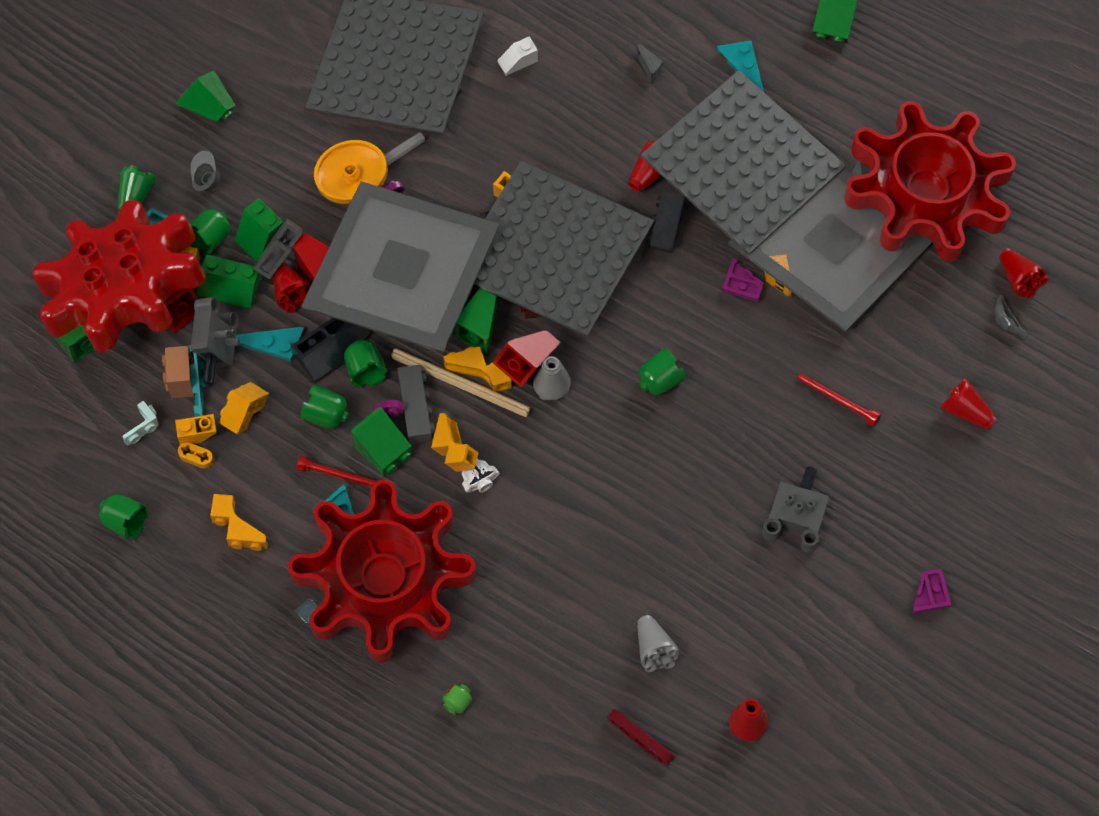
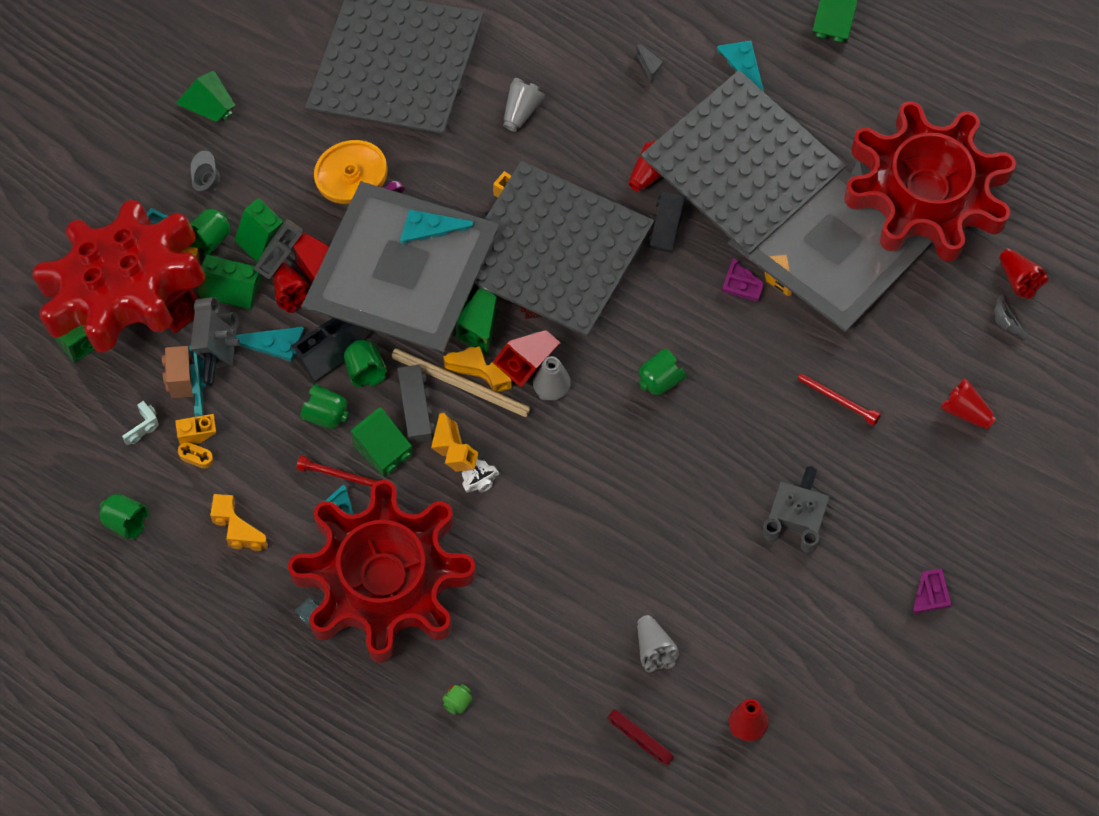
(134, 185): green cone -> none
(241, 406): light orange brick -> none
(391, 407): magenta plate -> none
(404, 148): light grey axle -> none
(427, 225): none -> teal wing
(518, 56): white slope -> none
(521, 103): none -> light grey cone

